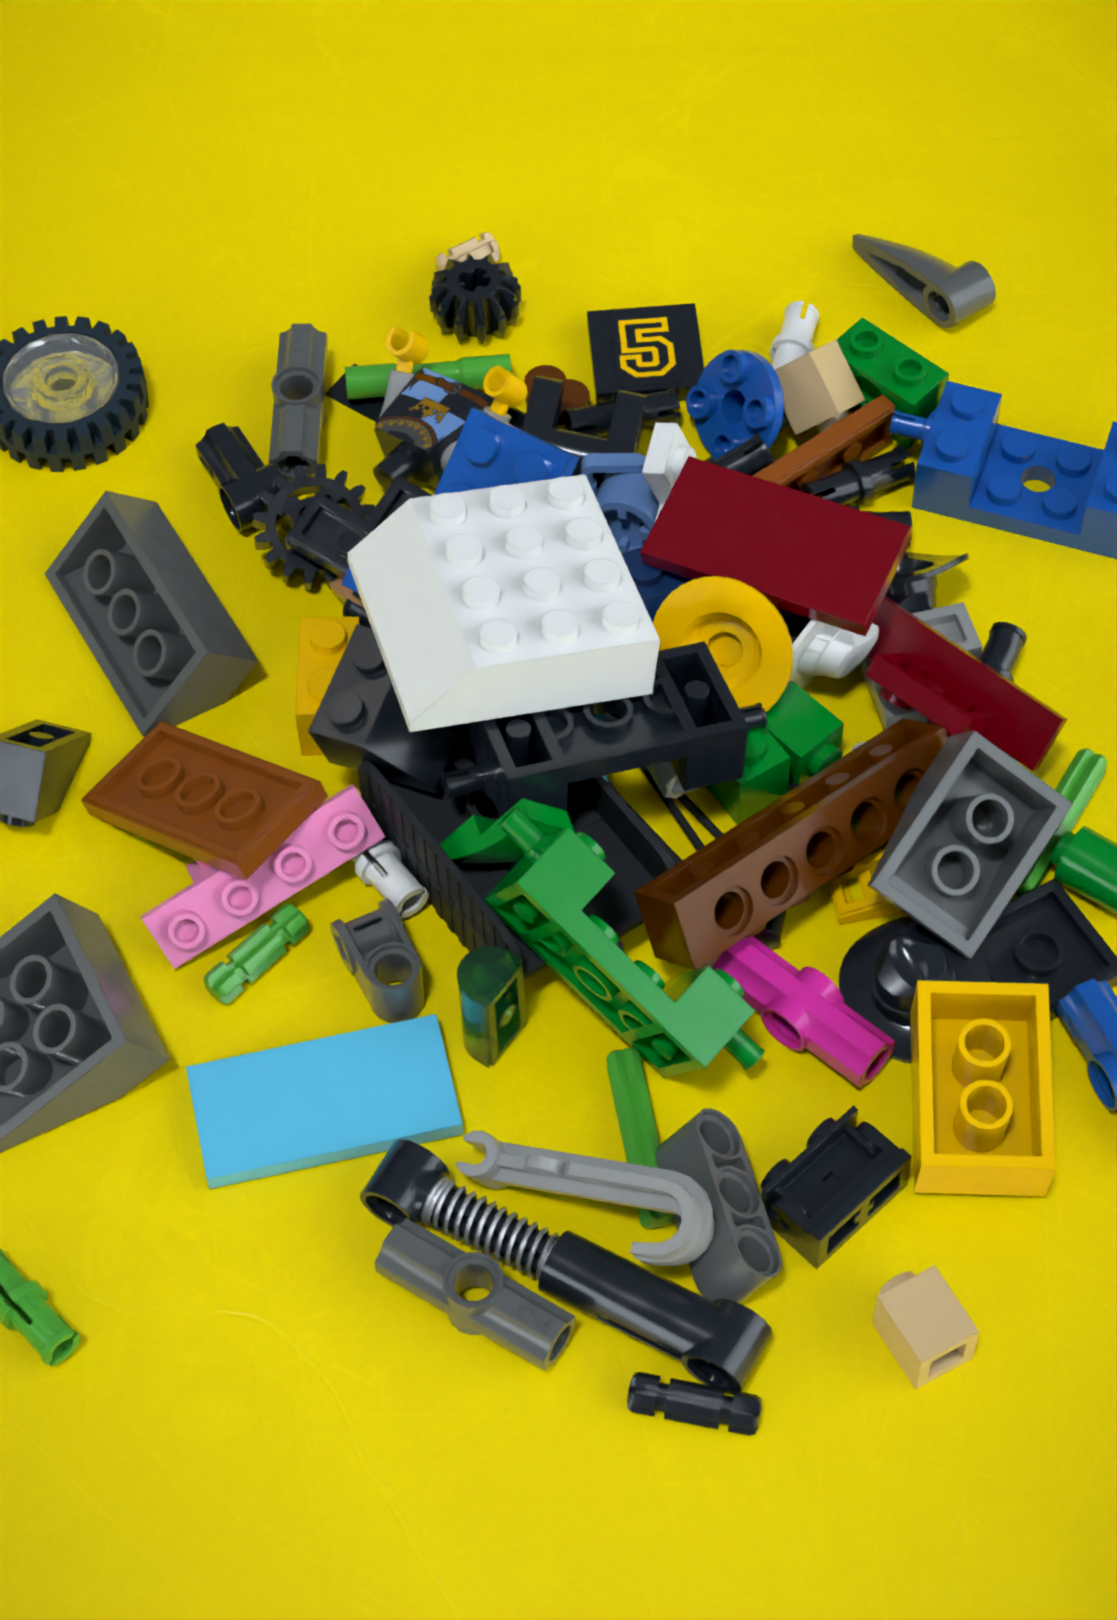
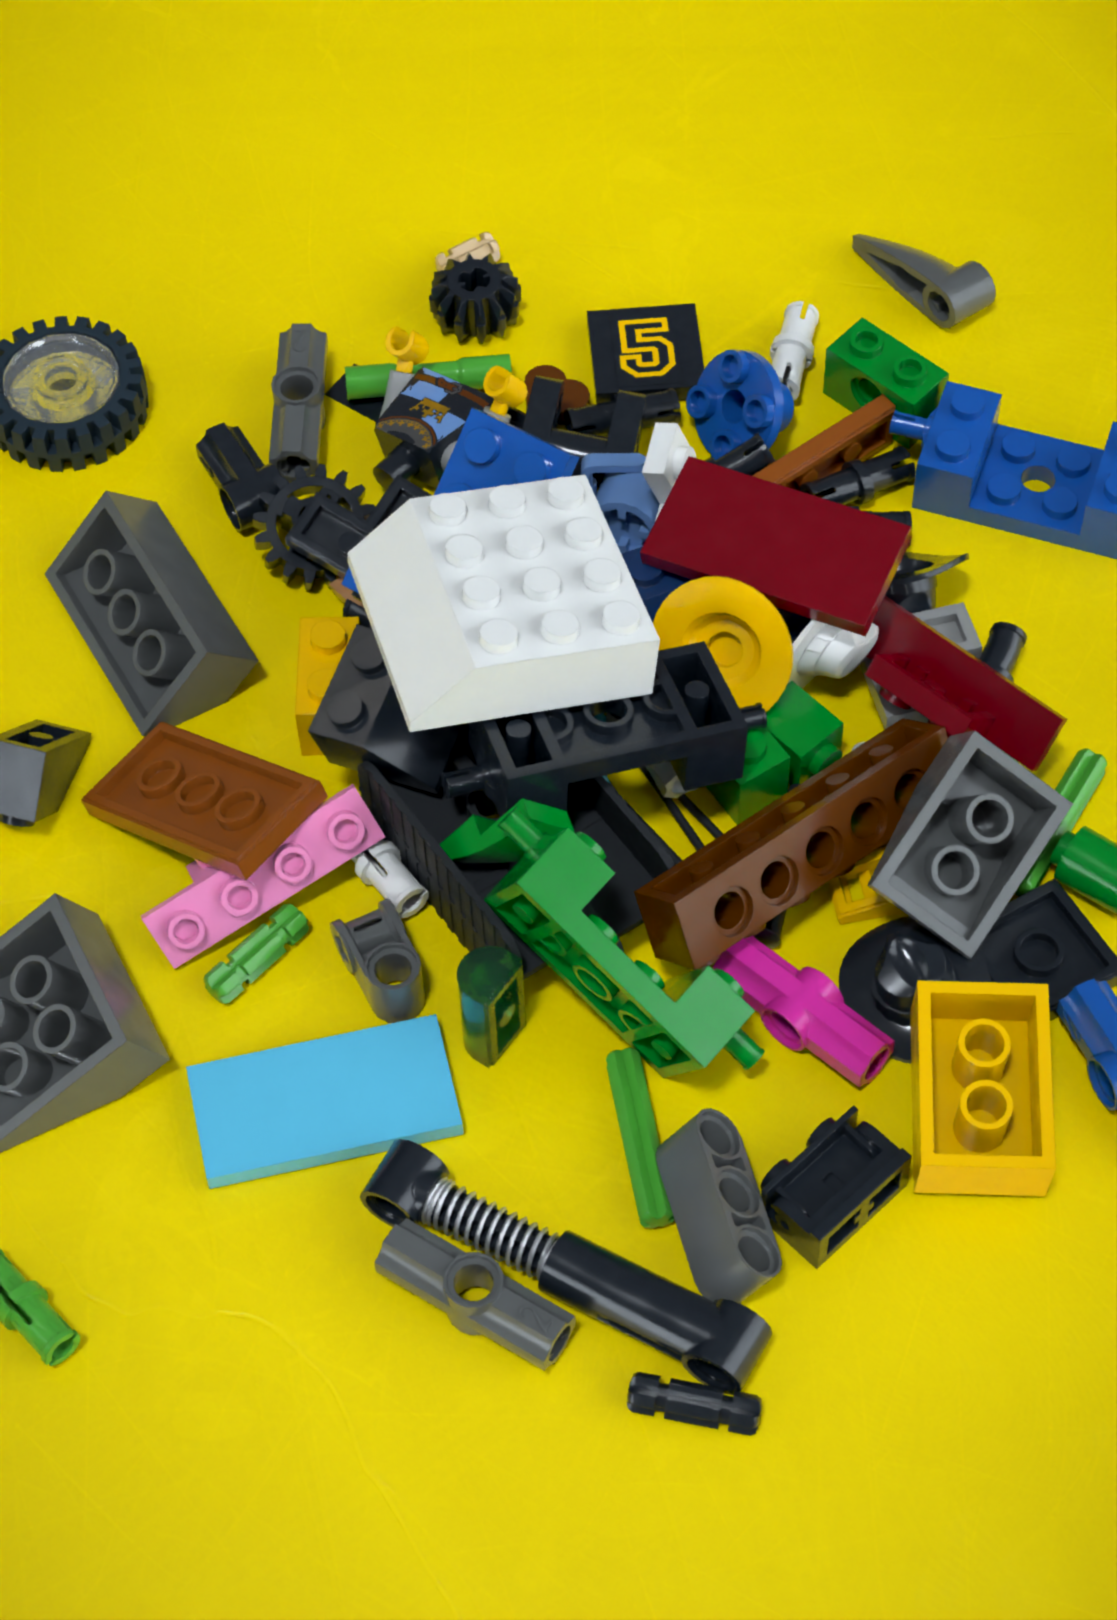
(606, 1182): light grey piece -> none
(818, 388): tan brick -> none
(924, 1325): tan brick -> none

